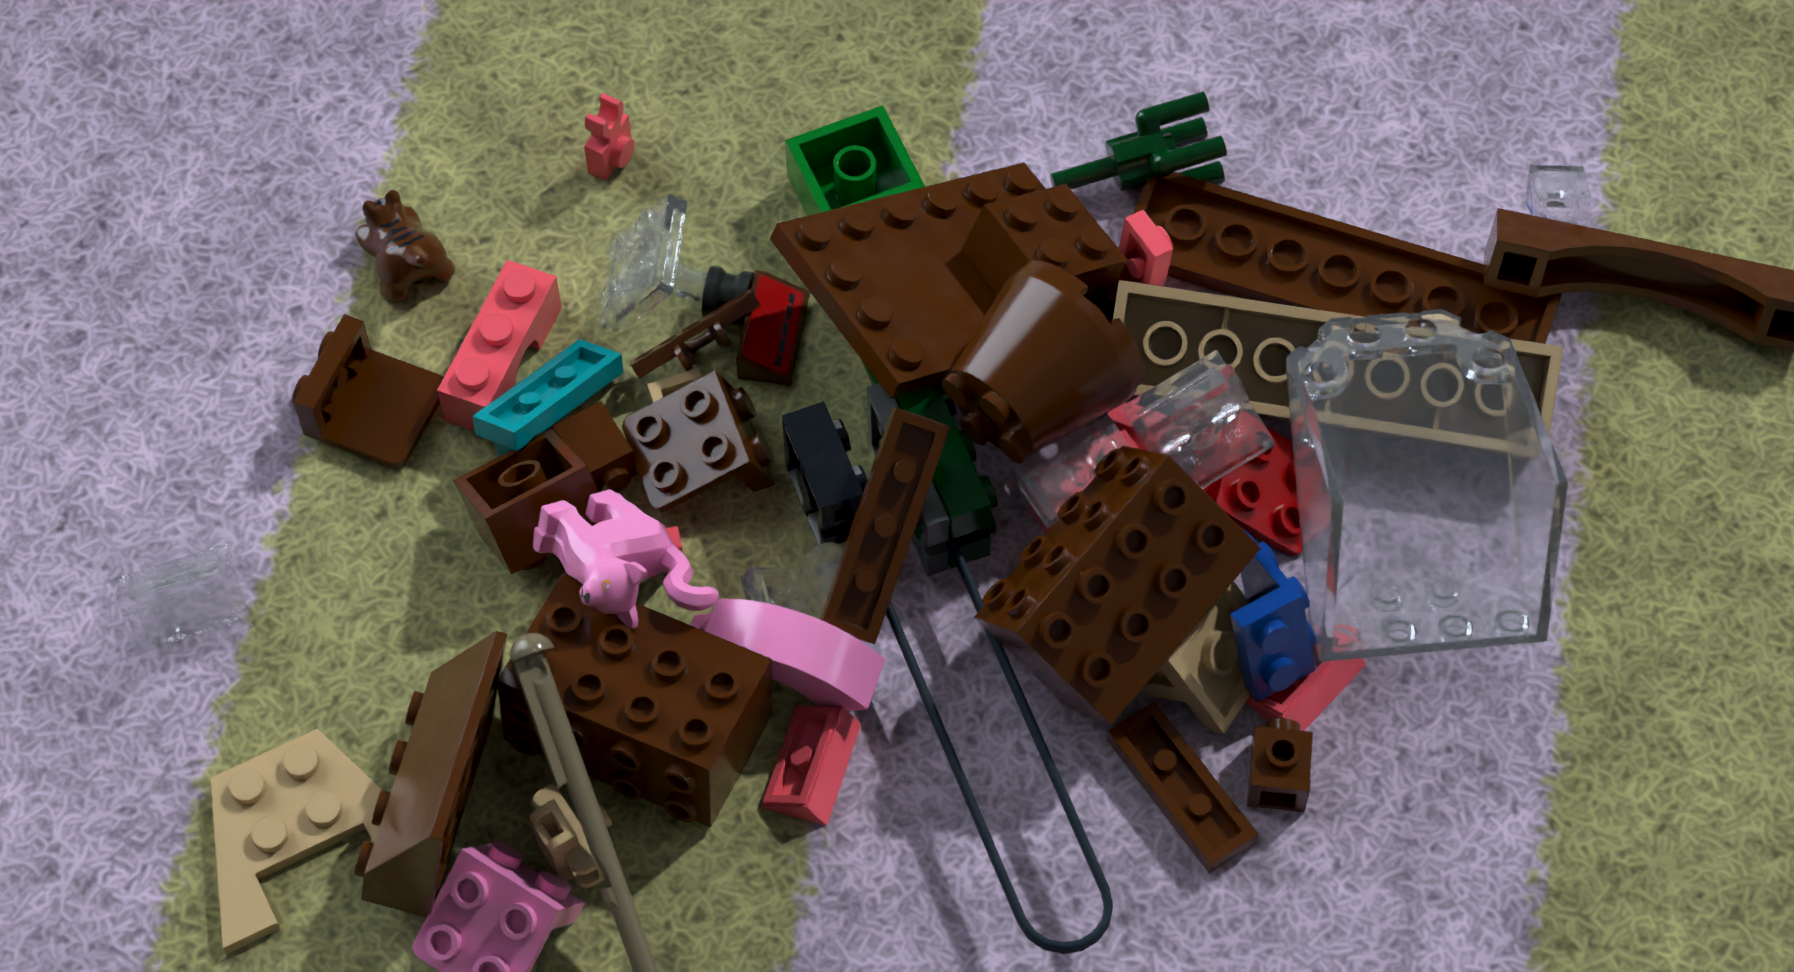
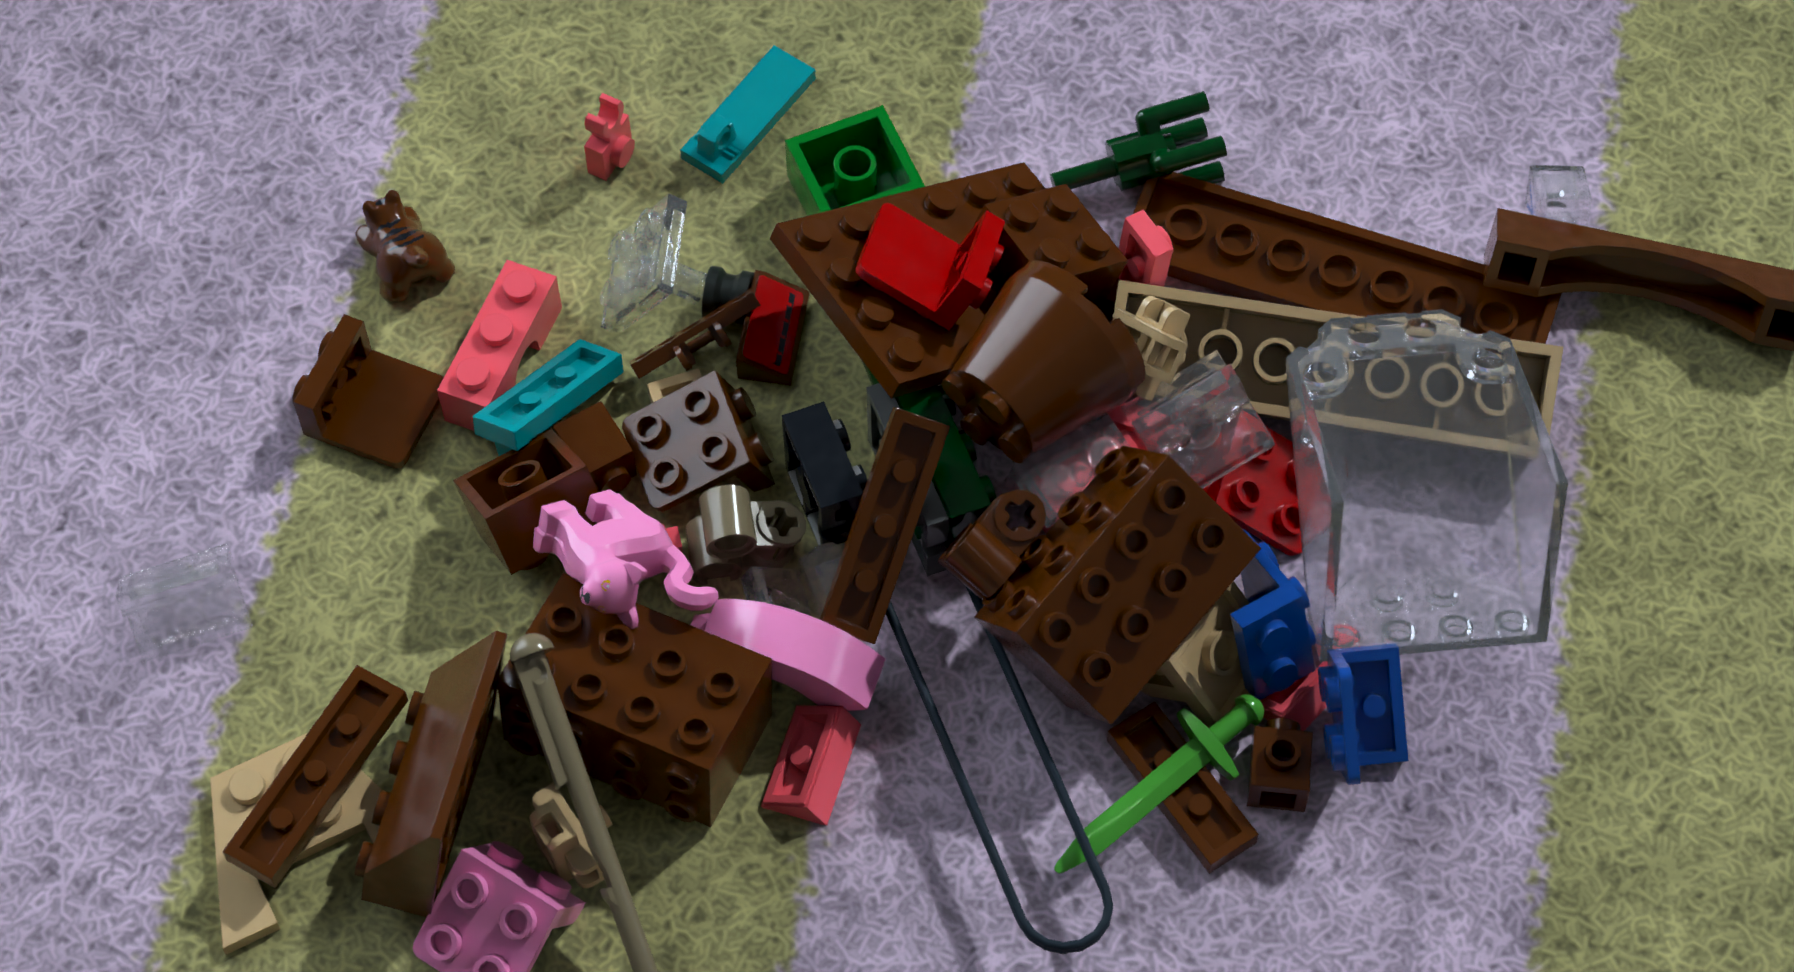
(315, 776): none -> reddish brown plate
(739, 535): none -> dark tan piece
(748, 114): none -> teal hinge
(929, 268): none -> red bracket
(990, 551): none -> reddish brown piece
(1158, 336): none -> tan piece
(1204, 747): none -> bright green sword
(1366, 707): none -> blue bracket

